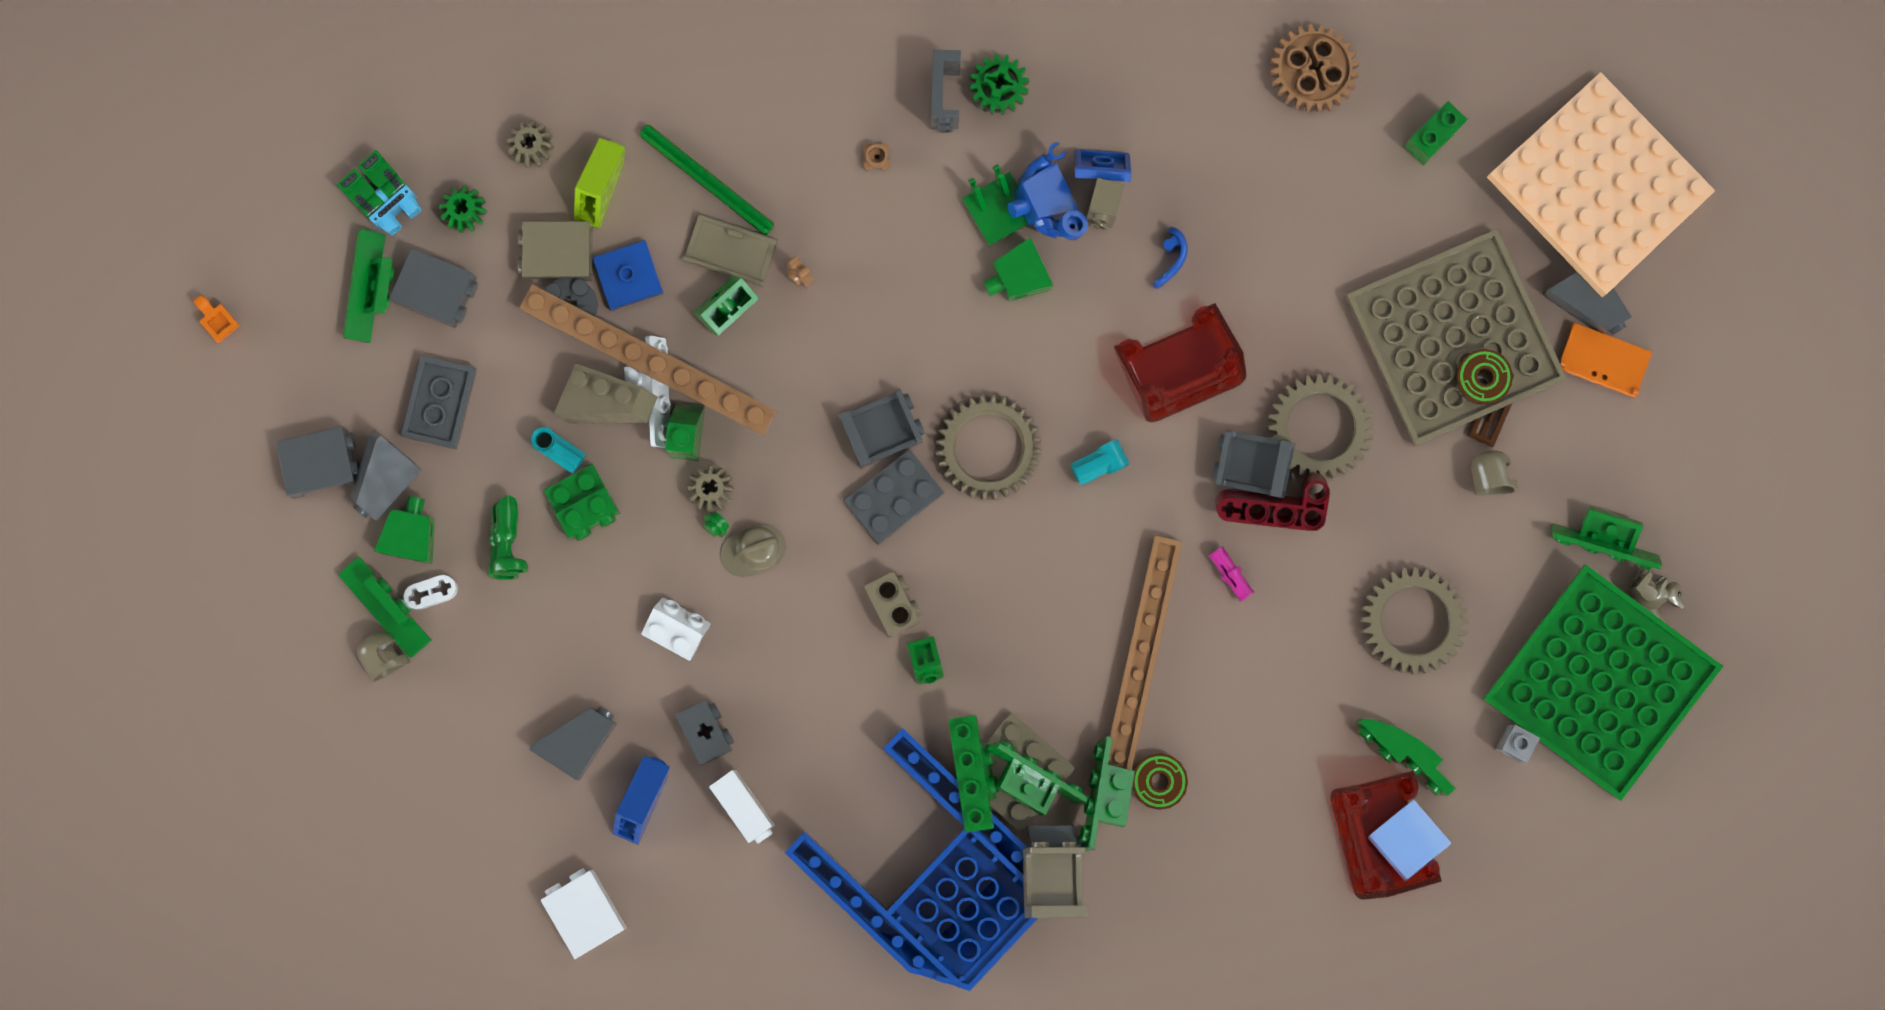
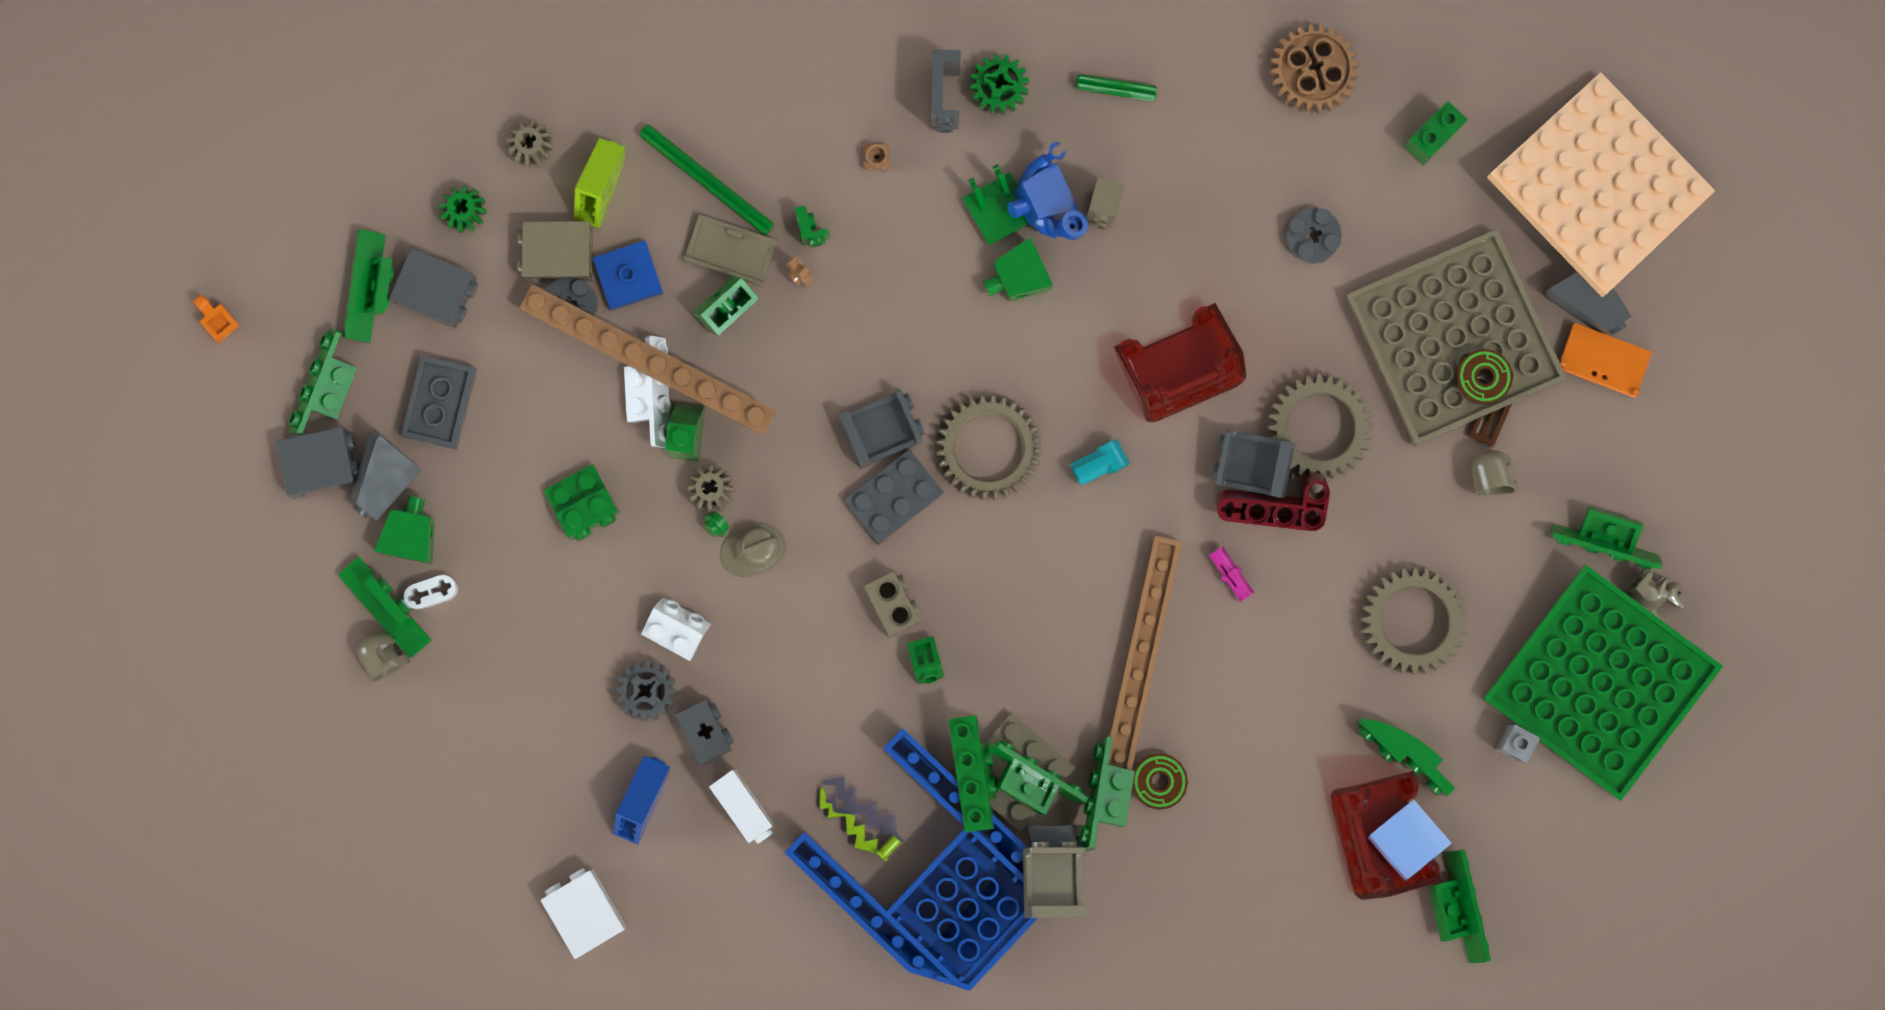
(326, 386): none -> green bracket
(387, 201): hips -> none
(503, 533): green piece -> none
(559, 451): teal piece -> none
(576, 742): dark grey slope -> none
(603, 398): dark tan wedge -> none
(655, 701): none -> dark grey gear
(806, 223): none -> green bracket
(852, 810): none -> piece
(1102, 164): blue plate -> none
(1116, 87): none -> green axle
(1177, 240): blue piece -> none
(1321, 222): none -> dark grey plate
(1458, 909): none -> green bracket

